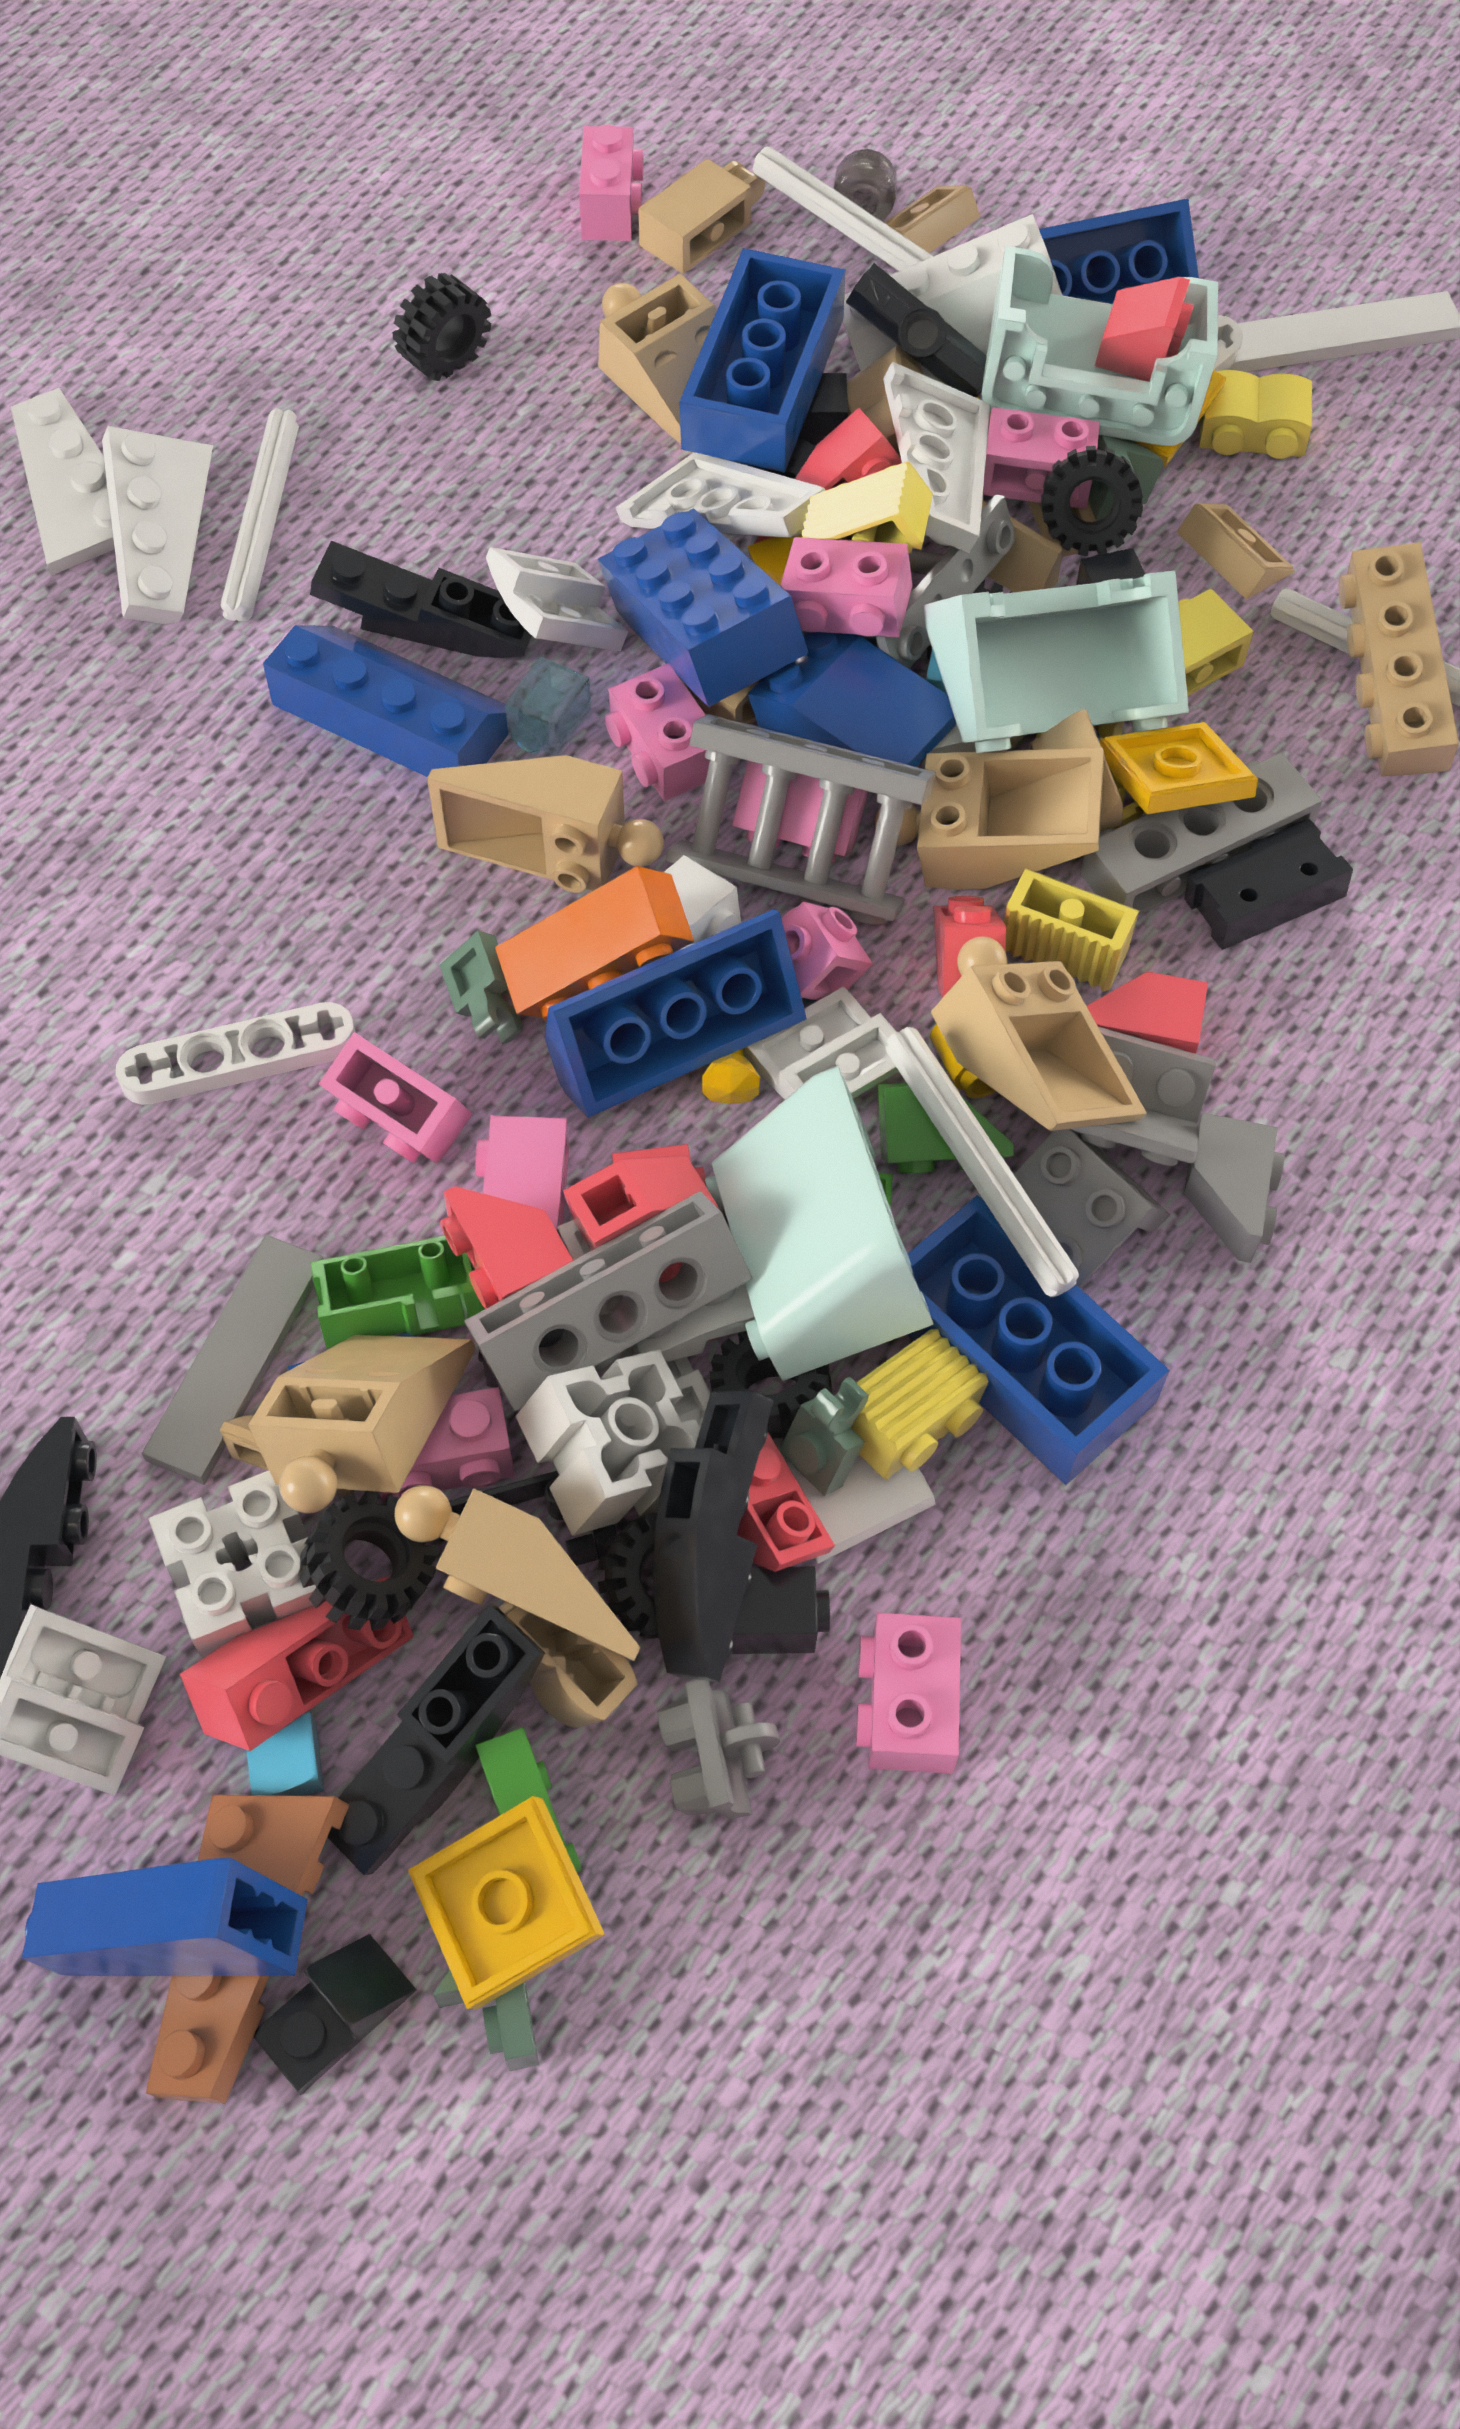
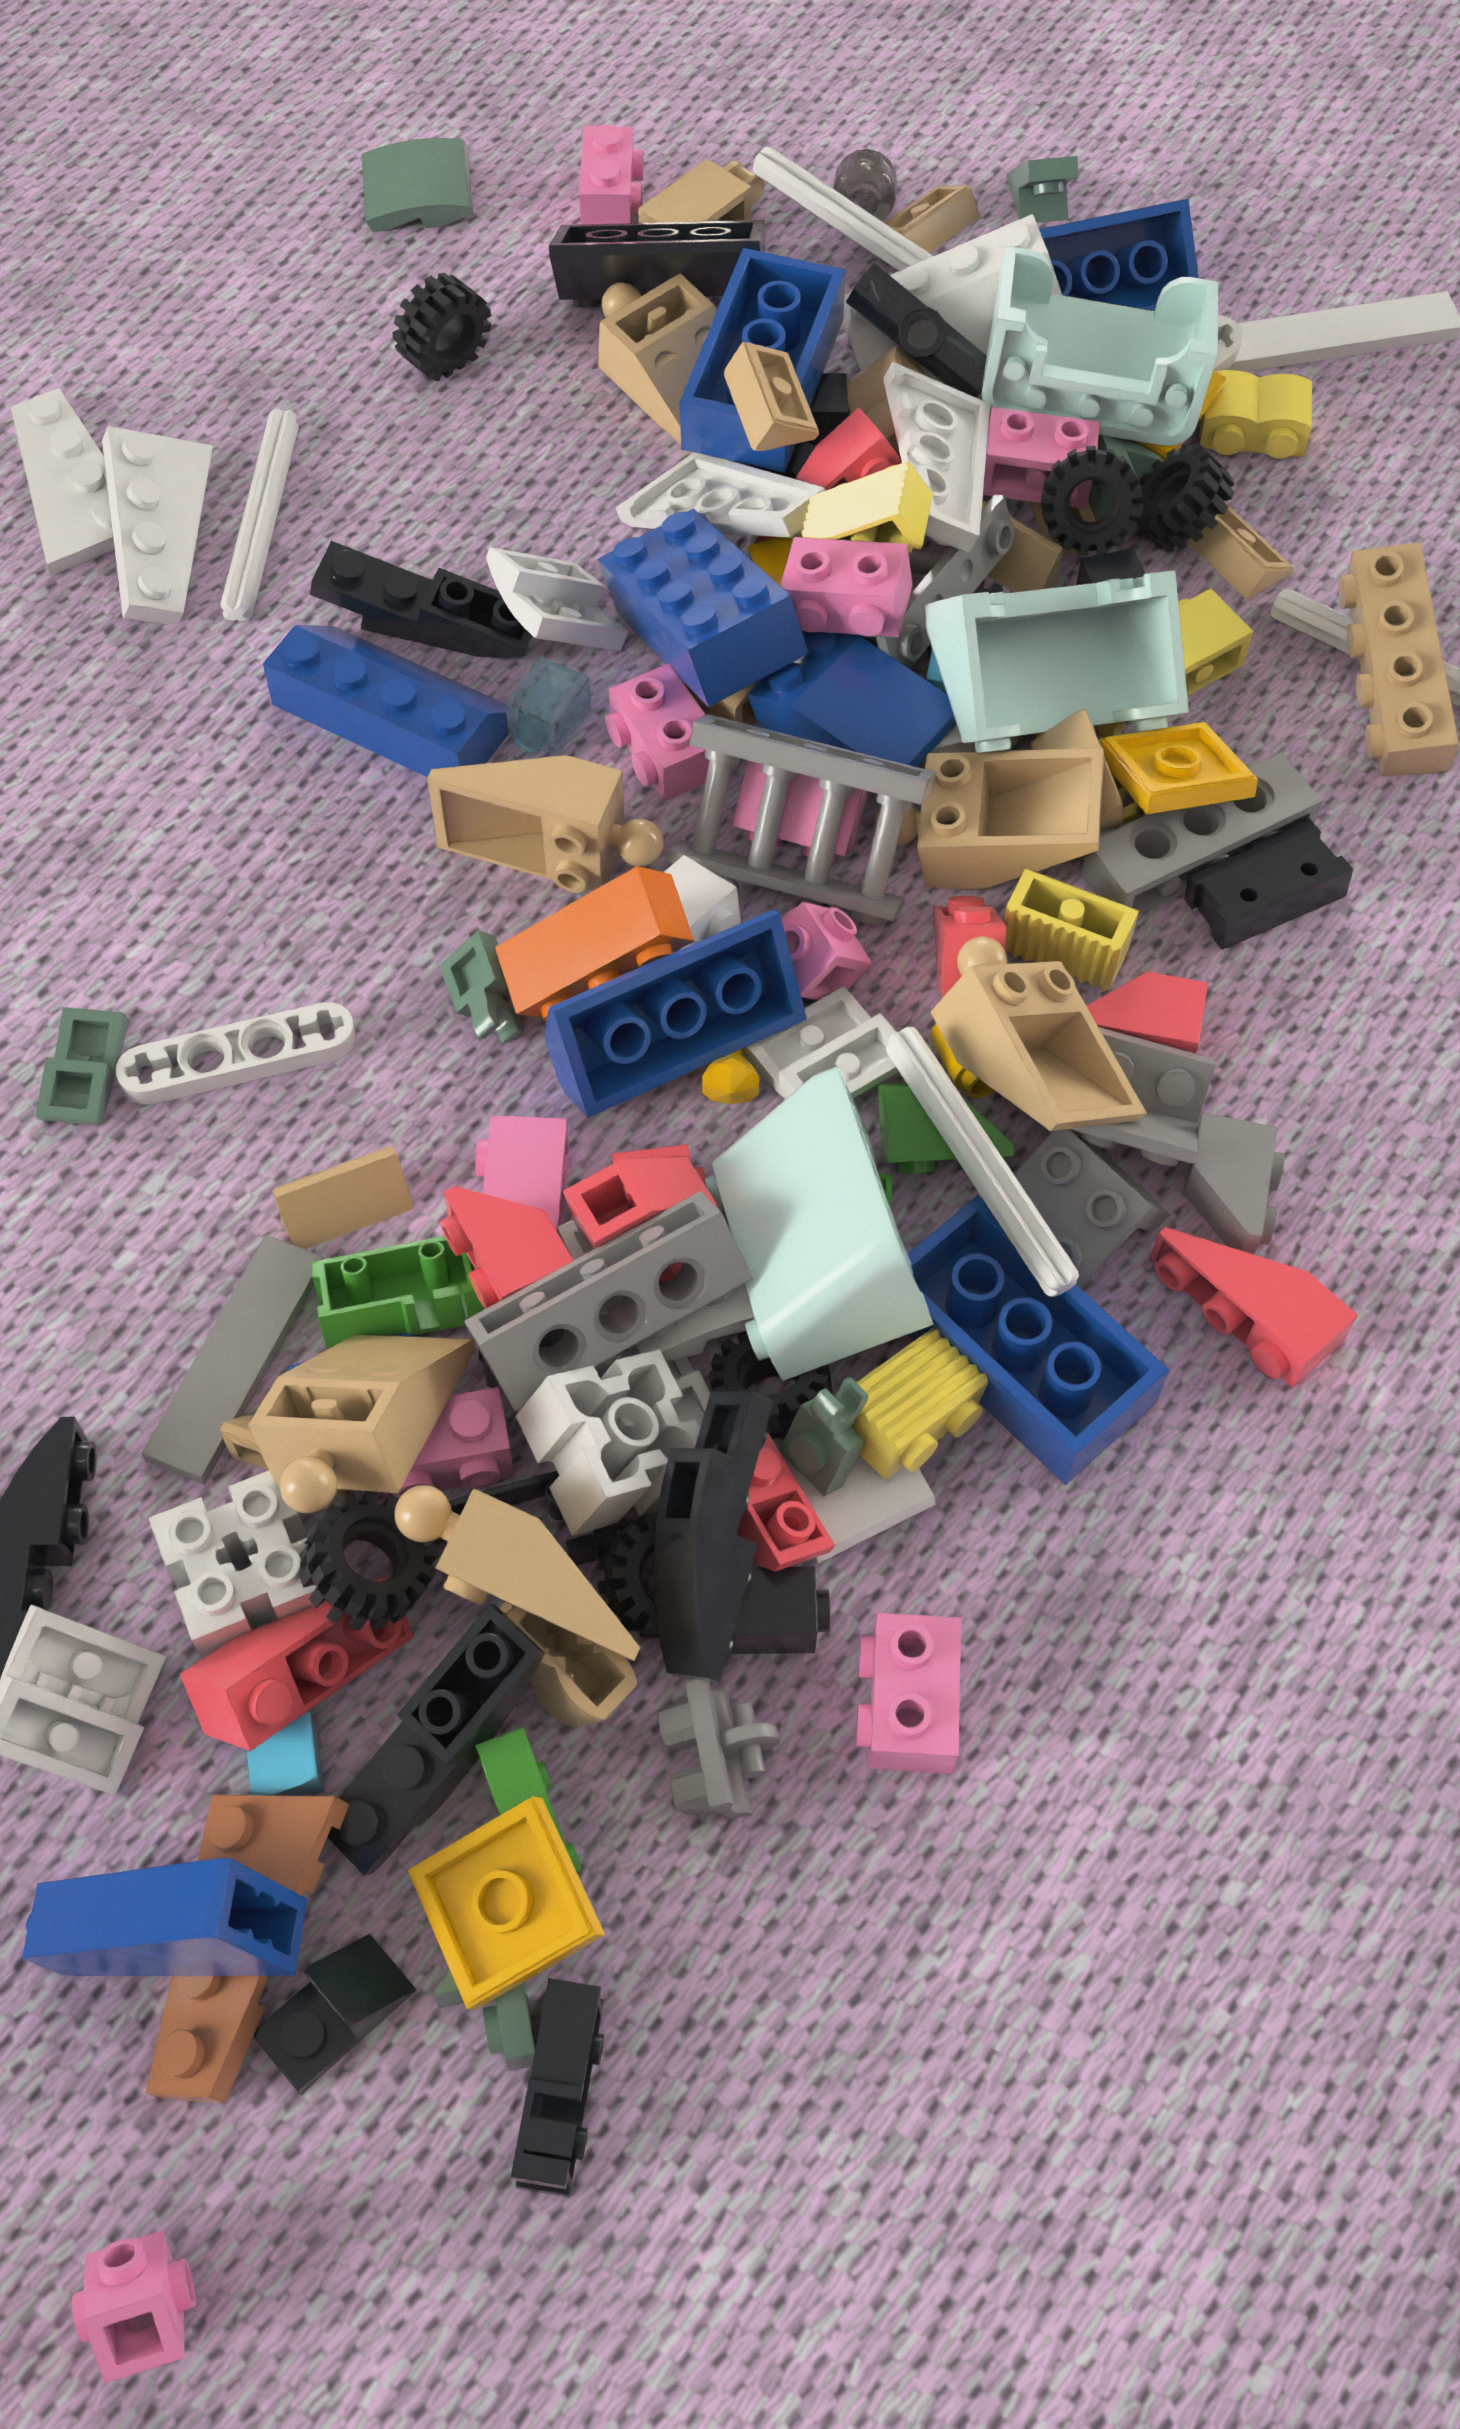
(83, 1071): none -> sand green slope
(134, 2305): none -> bright pink brick
(343, 1198): none -> tan slope
(395, 1098): bright pink brick -> none
(417, 181): none -> sand green slope
(558, 2088): none -> black piece
(596, 256): none -> black slope
(769, 398): none -> tan slope
(1041, 187): none -> sand green slope
(1145, 326): coral slope -> none
(1183, 497): none -> black tyre
(1267, 1305): none -> coral slope

